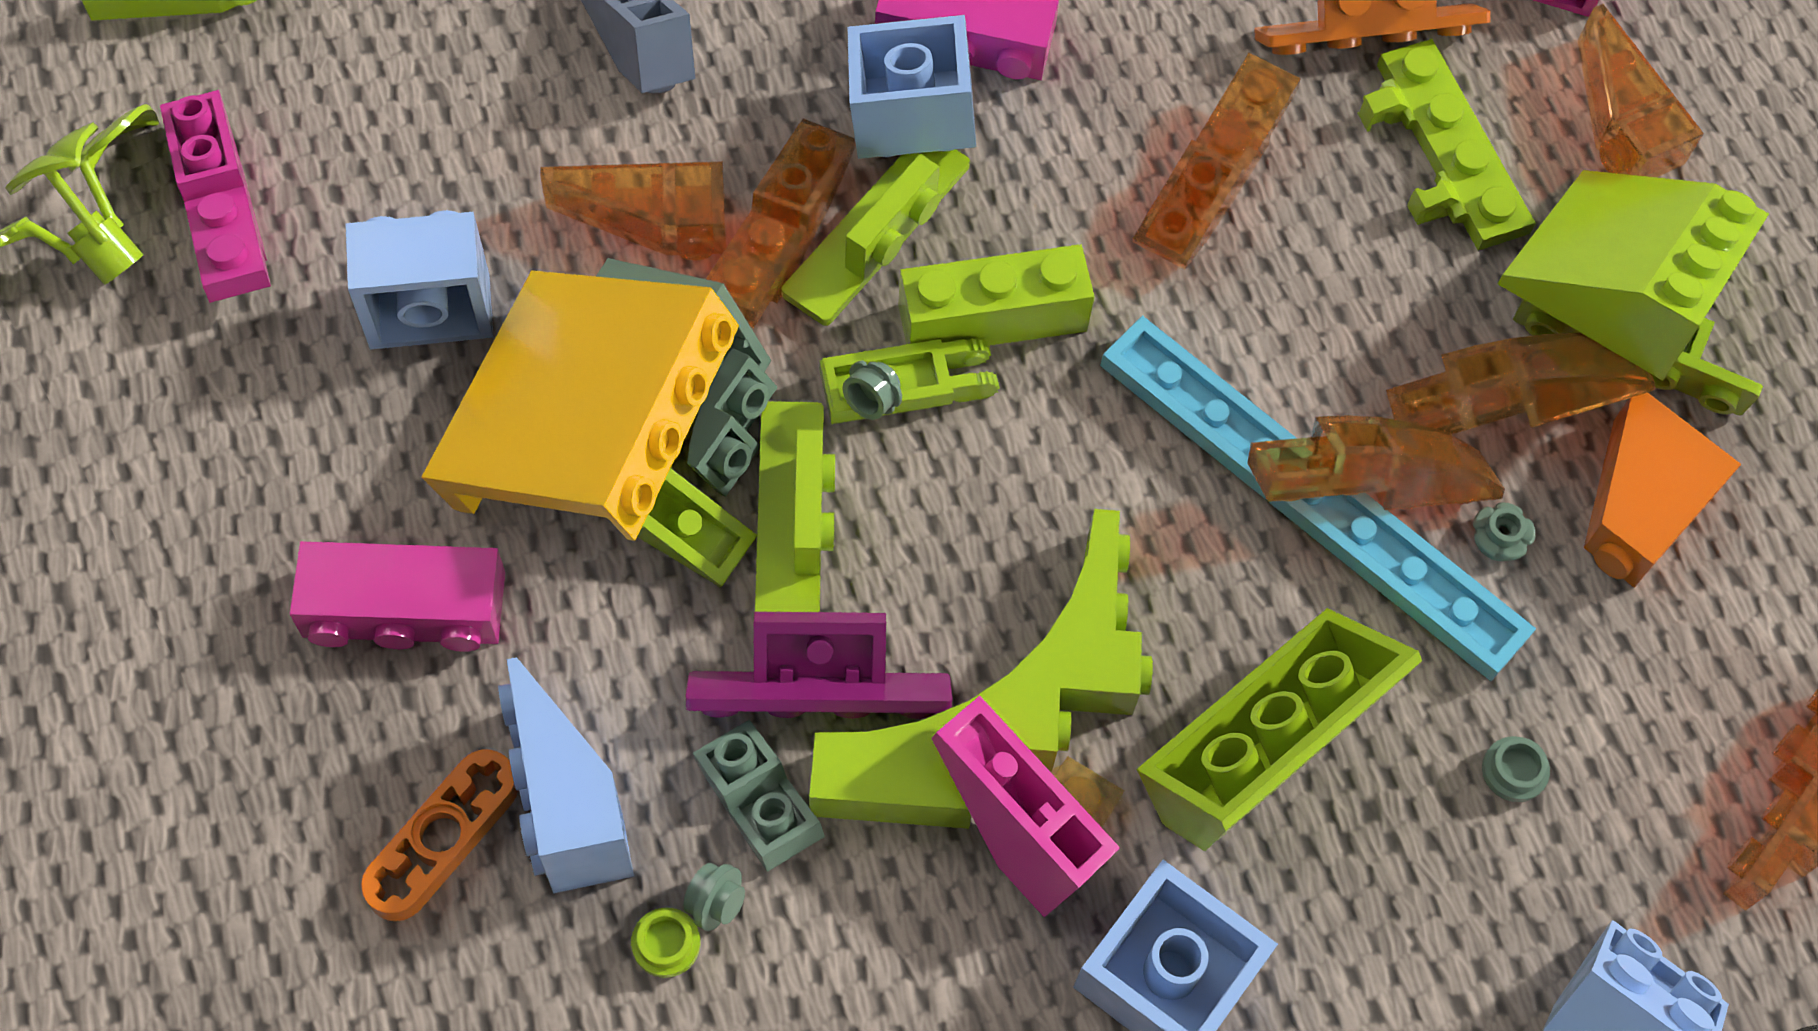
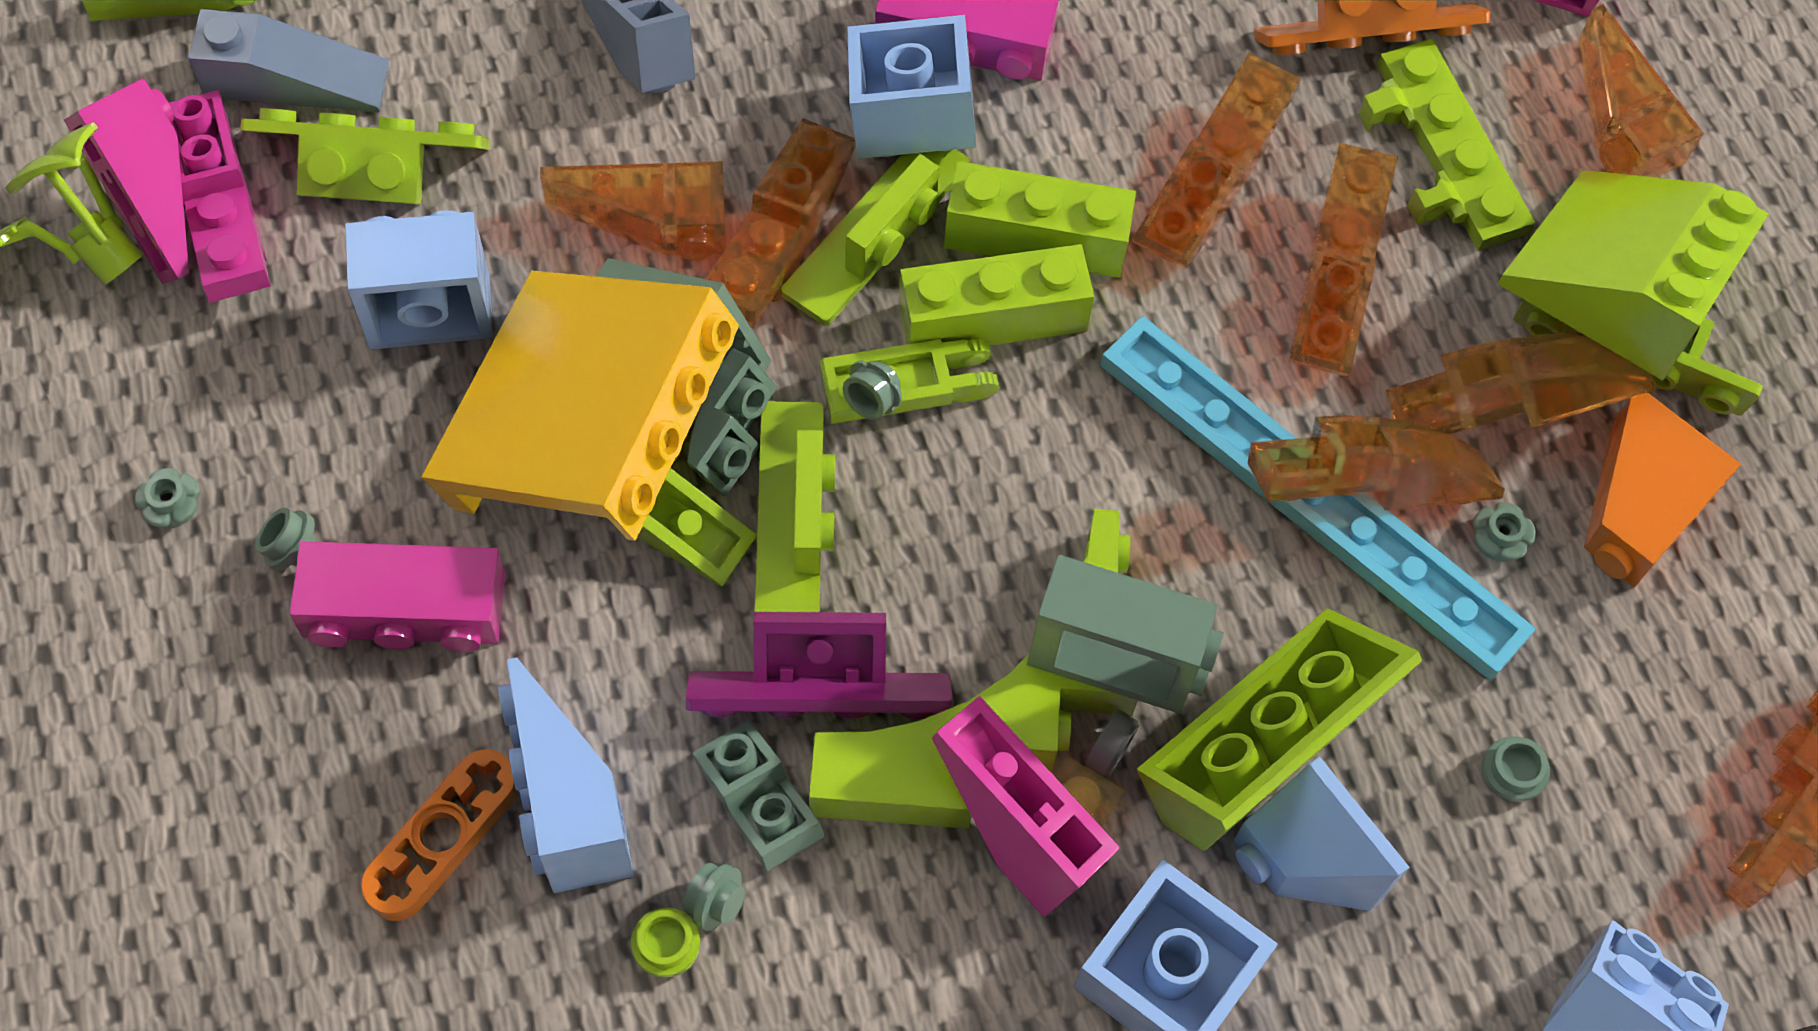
(140, 170): none -> dark pink slope
(171, 512): none -> sand green plate
(282, 64): none -> sand blue slope
(282, 535): none -> sand green plate
(362, 161): none -> lime bracket
(1018, 212): none -> lime brick
(1112, 743): none -> dark grey tile
(1124, 635): none -> sand green window
(1318, 845): none -> light blue slope
(1342, 260): none -> clear orange slope

